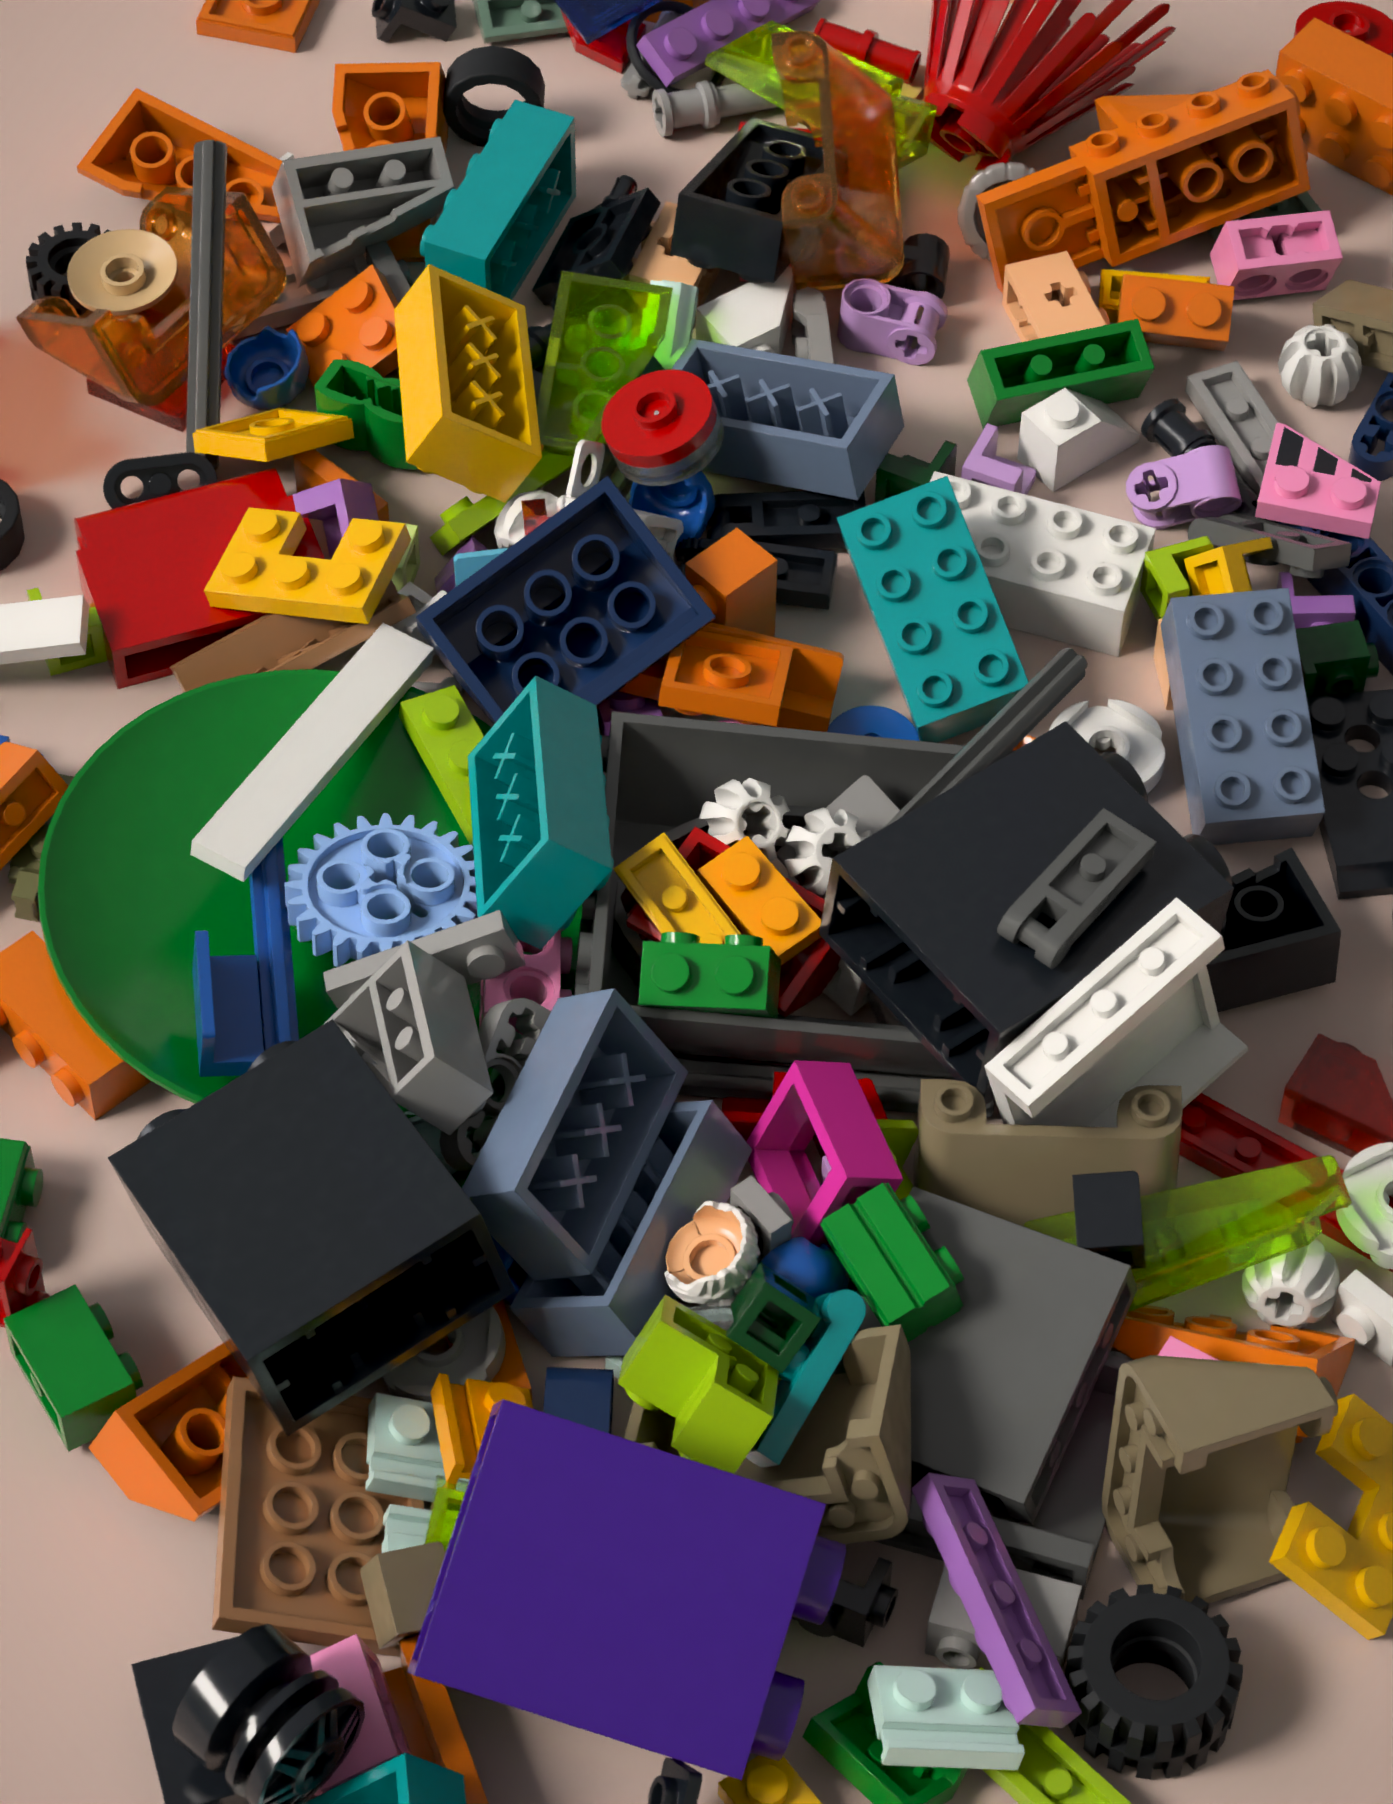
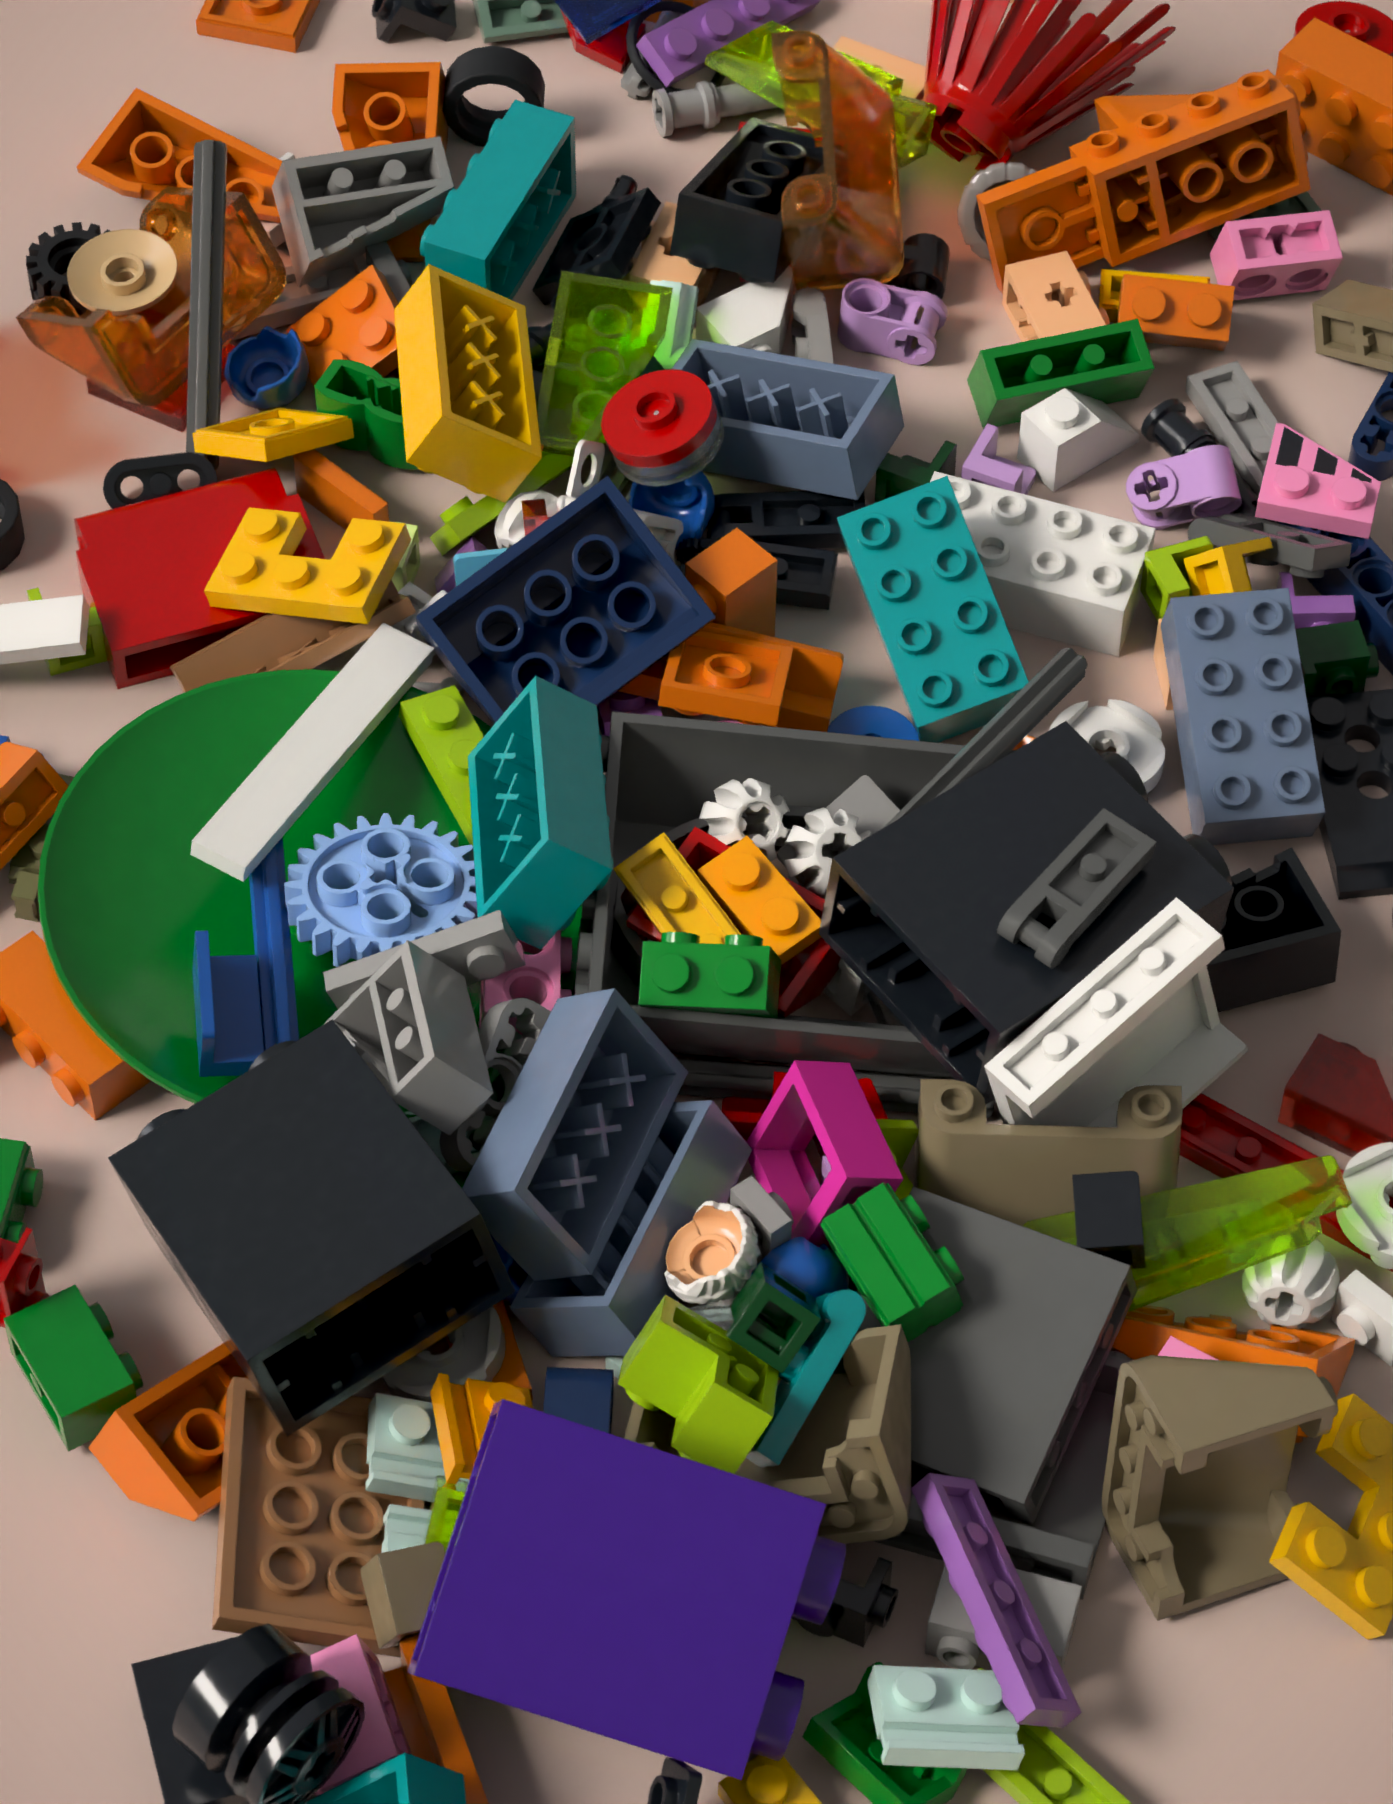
(336, 506): medium lavender panel -> none
(871, 50): red pin -> none
(1159, 1632): black tyre -> none
(1320, 365): white piece -> none

